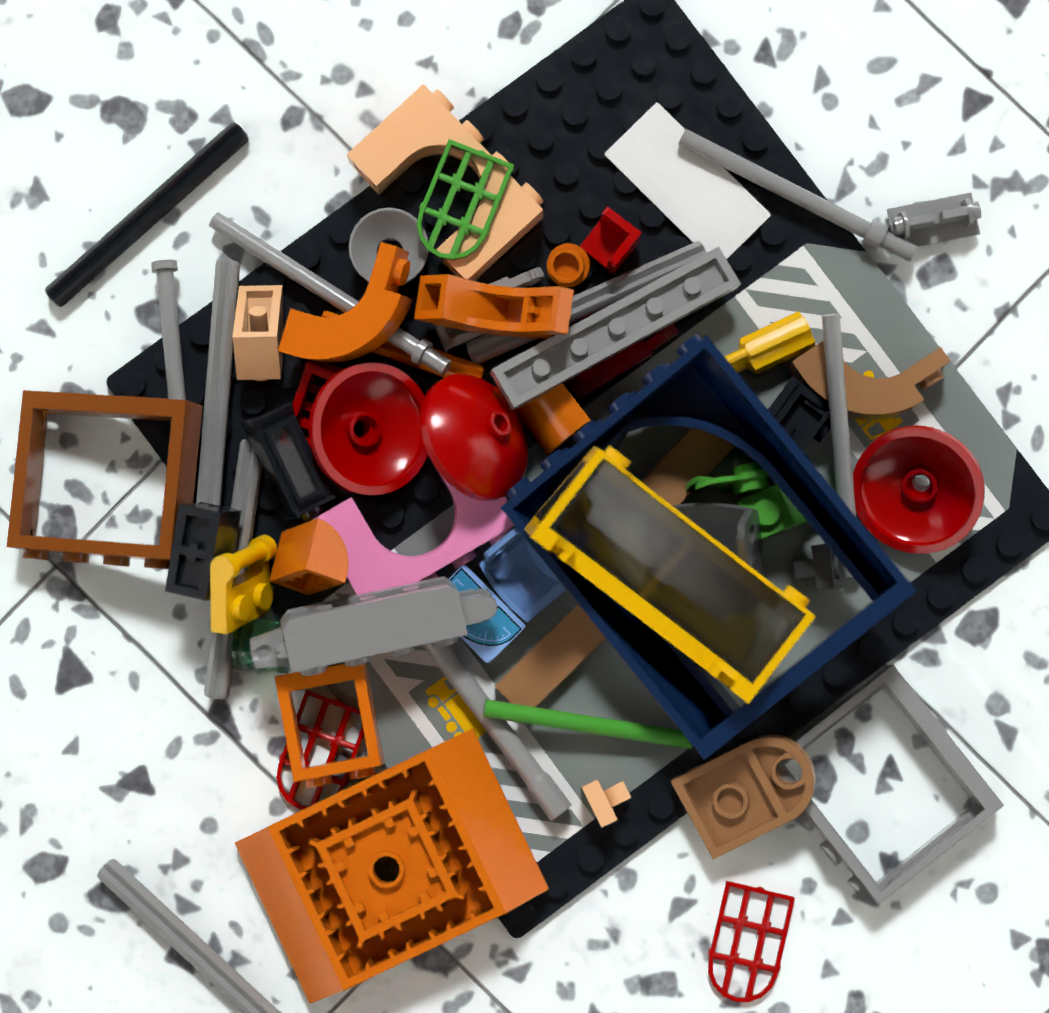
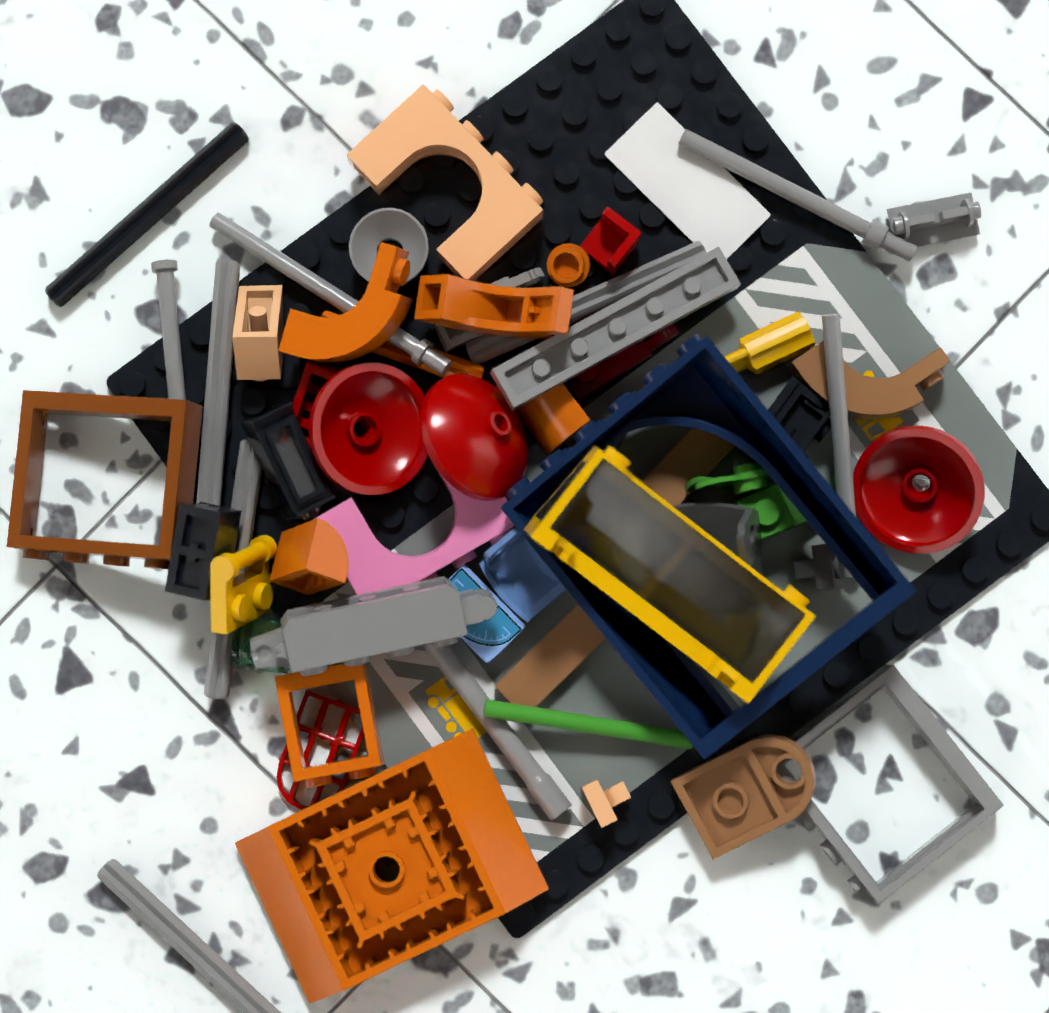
(479, 193): bright green window -> none
(763, 928): red window -> none

